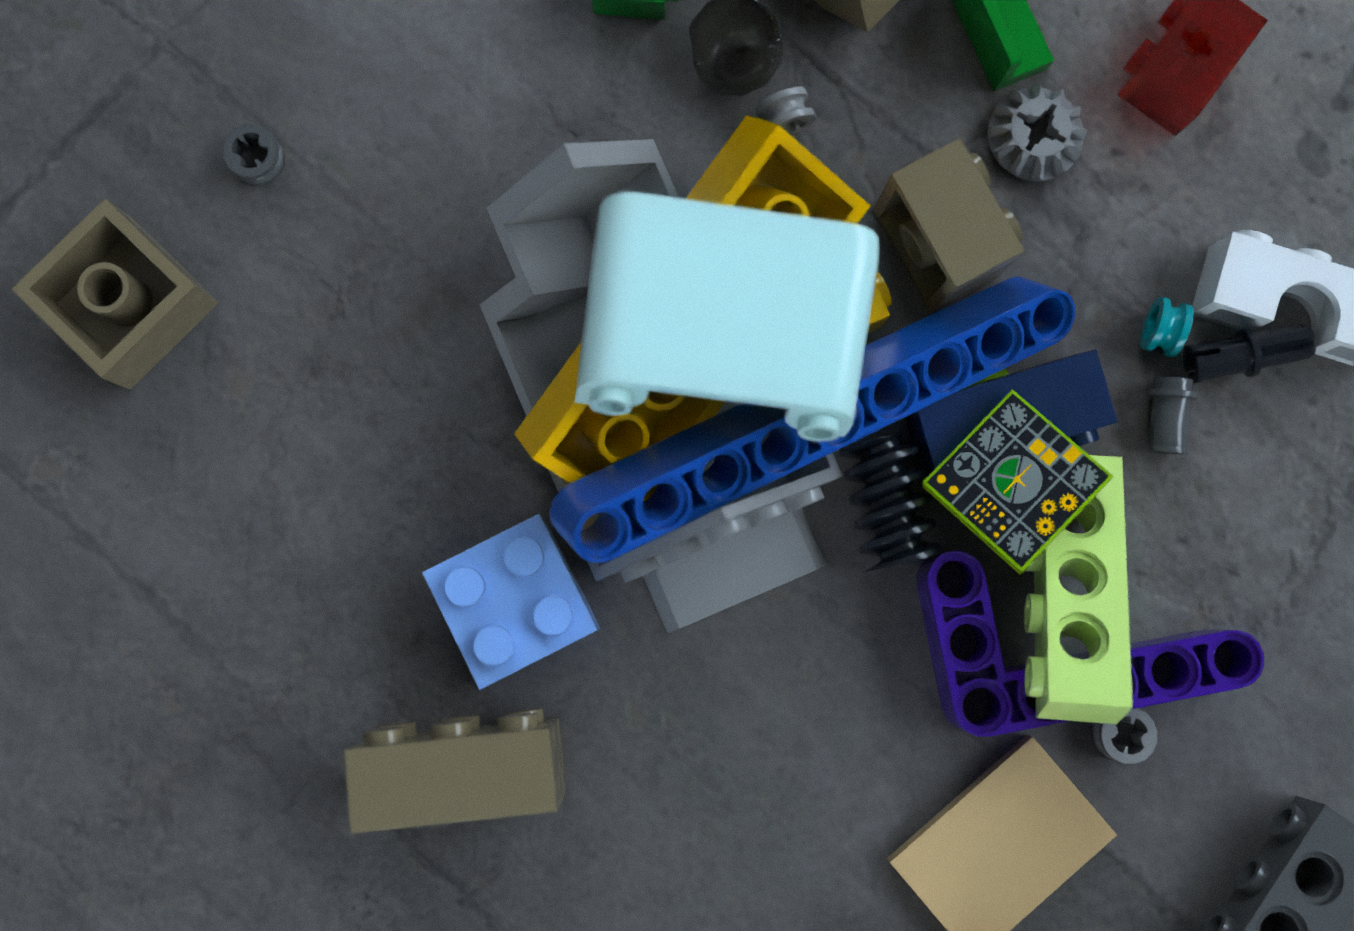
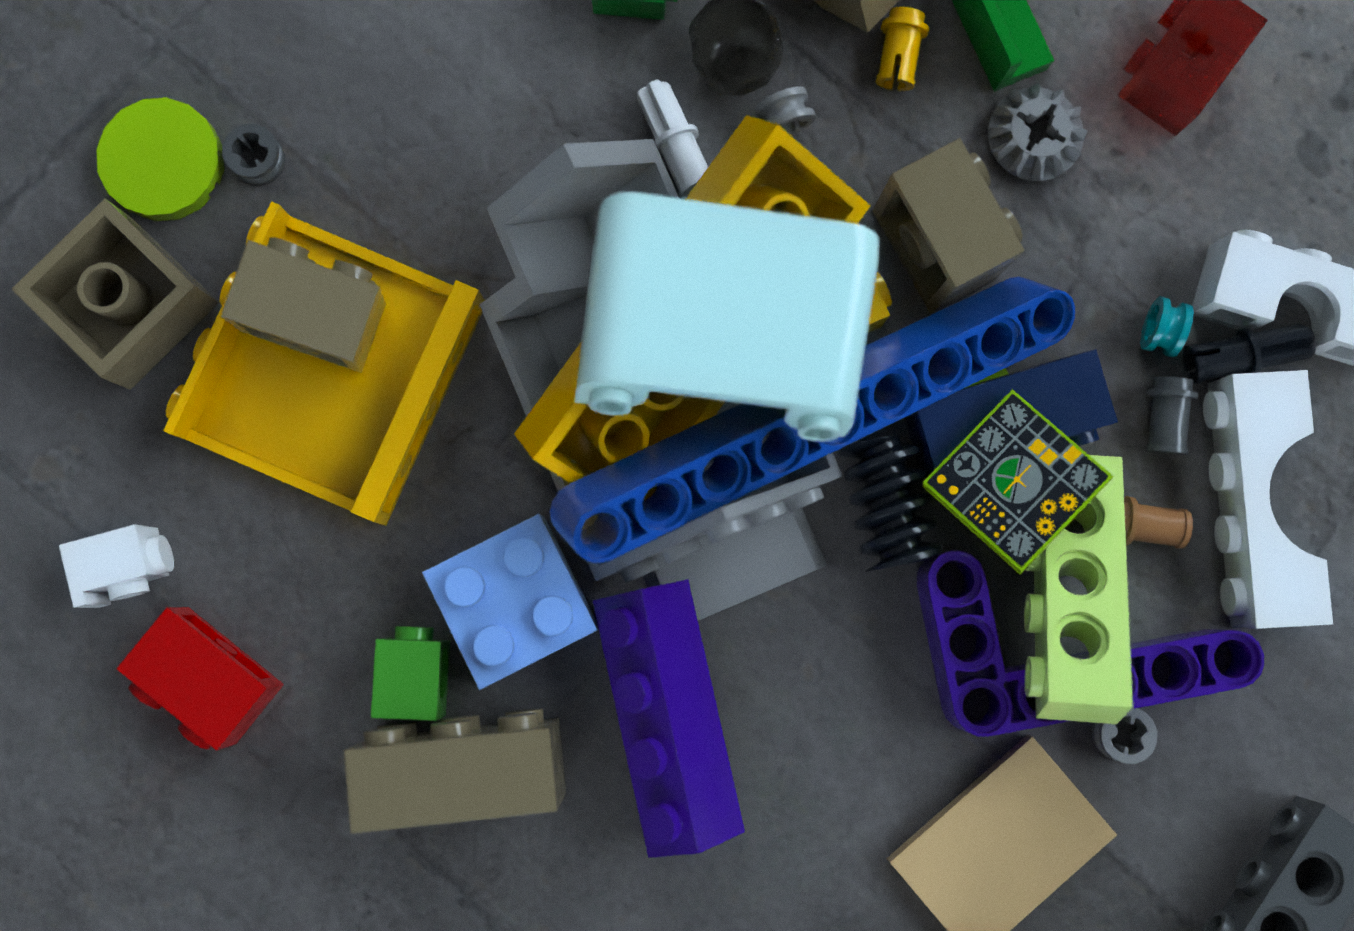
(115, 565): none -> white brick
(160, 159): none -> lime tile
(198, 678): none -> red brick
(304, 304): none -> dark tan brick
(316, 421): none -> yellow panel
(410, 675): none -> bright green brick
(668, 719): none -> dark purple brick
(673, 135): none -> white axle
(901, 47): none -> yellow pin
(1157, 524): none -> medium nougat pin
(1266, 574): none -> white arch

